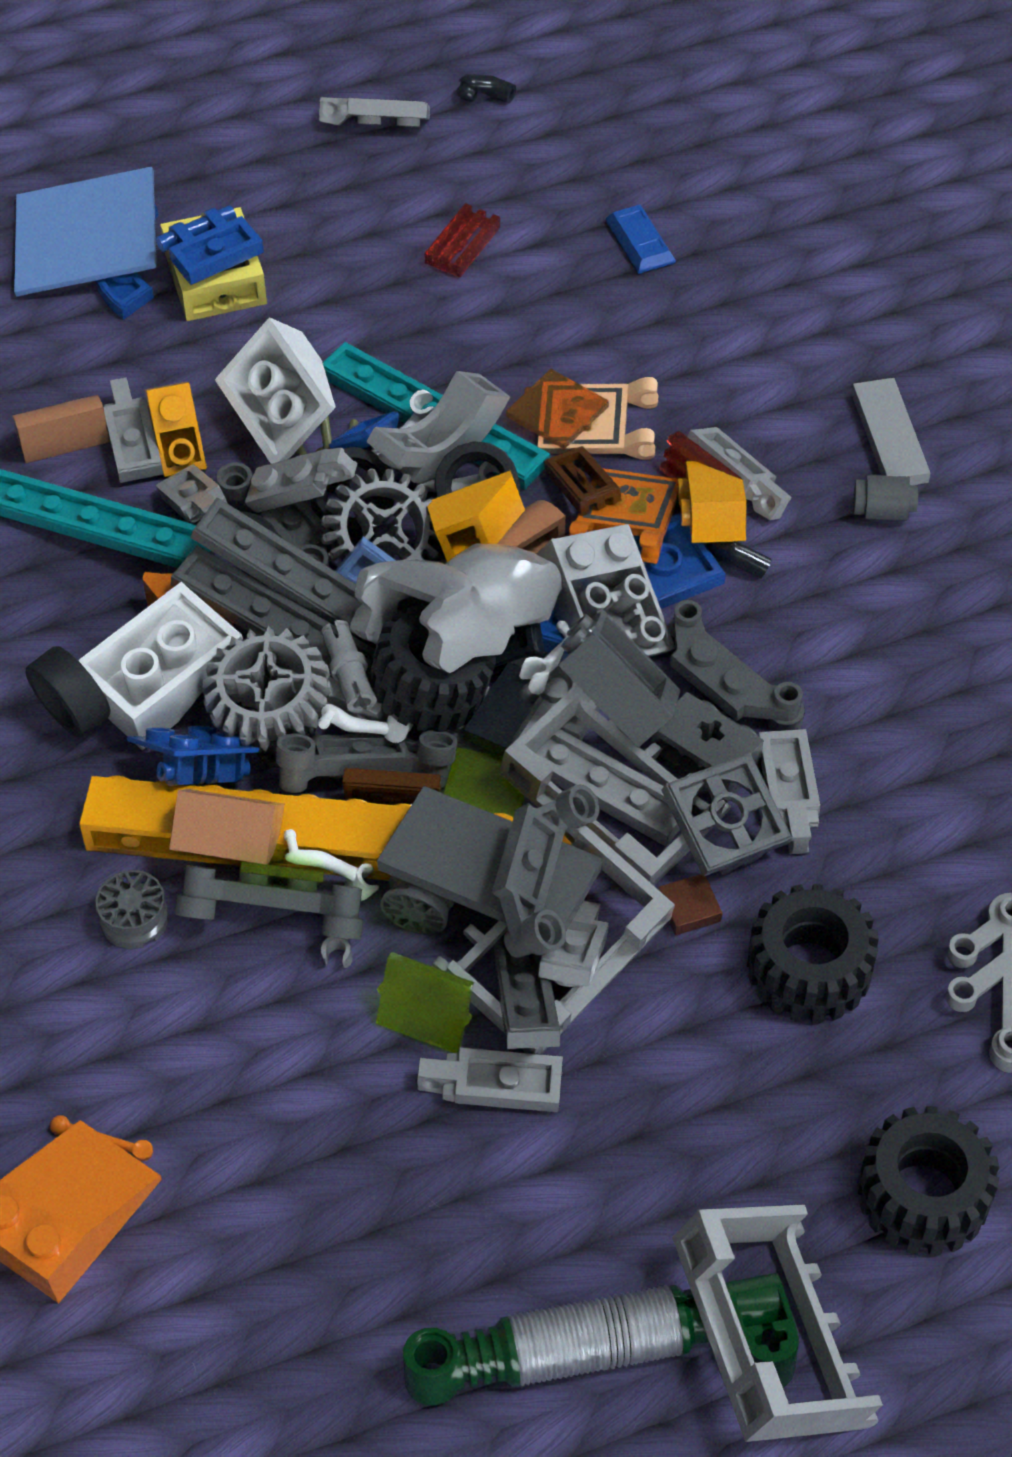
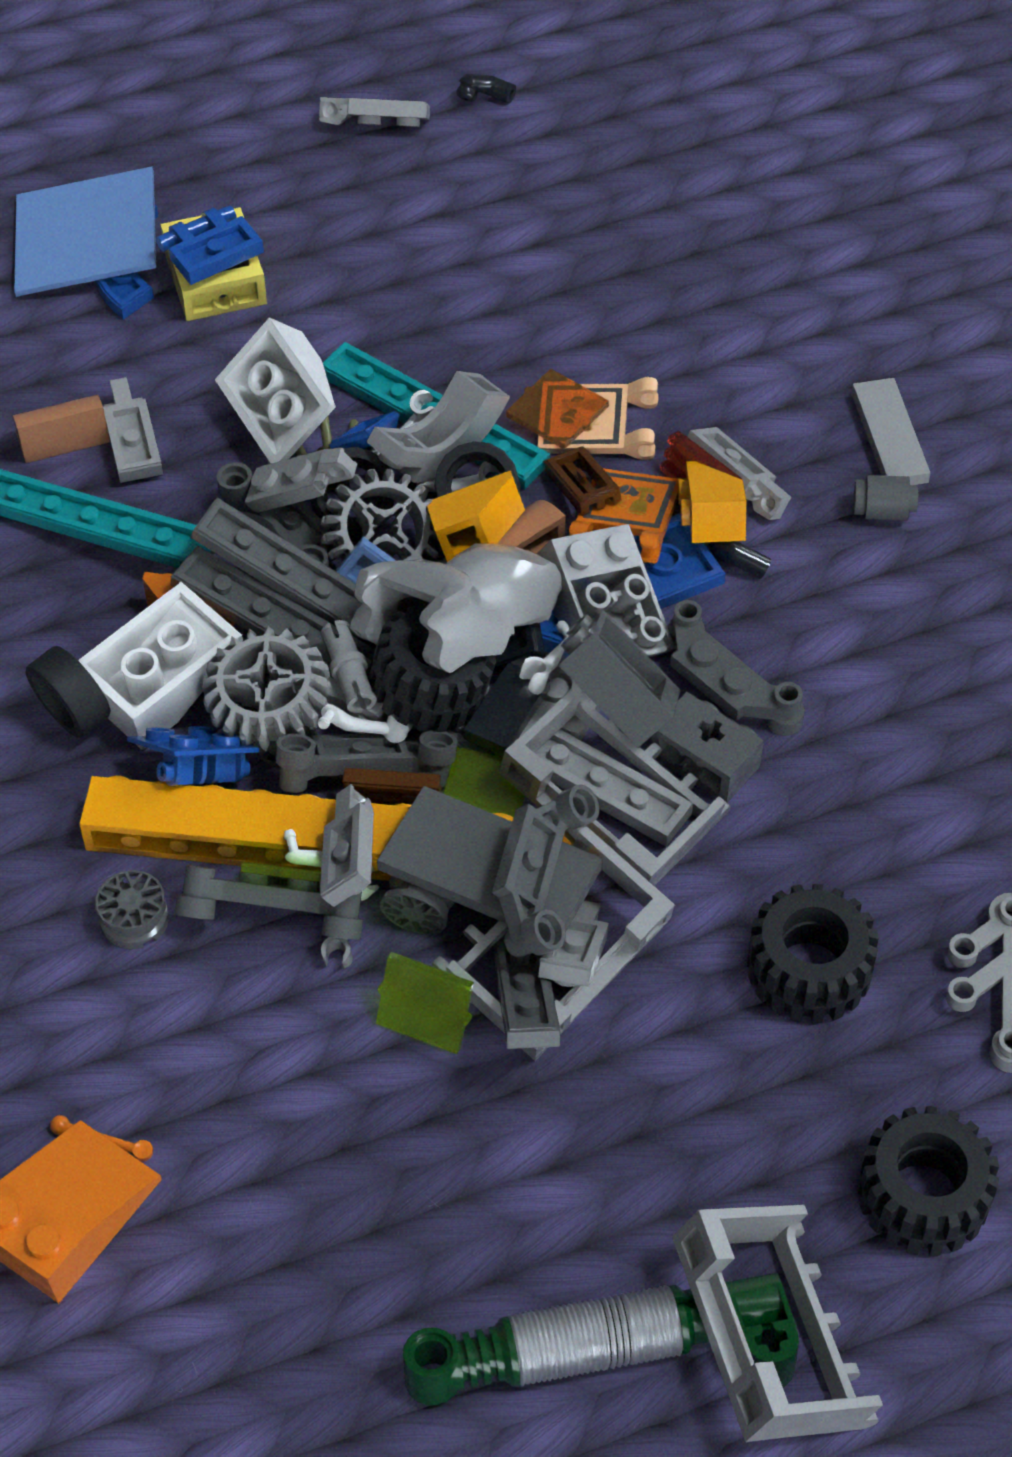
(175, 427): light orange slope -> none
(190, 493): light grey hinge -> none
(226, 826): nougat brick -> none
(347, 848): none -> light grey hinge
(455, 238): clear red tile -> none
(494, 1079): light grey hinge -> none
(639, 239): blue tile -> none
(693, 903): copper tile -> none
(713, 858): dark grey piece -> none
(792, 783): light grey hinge -> none

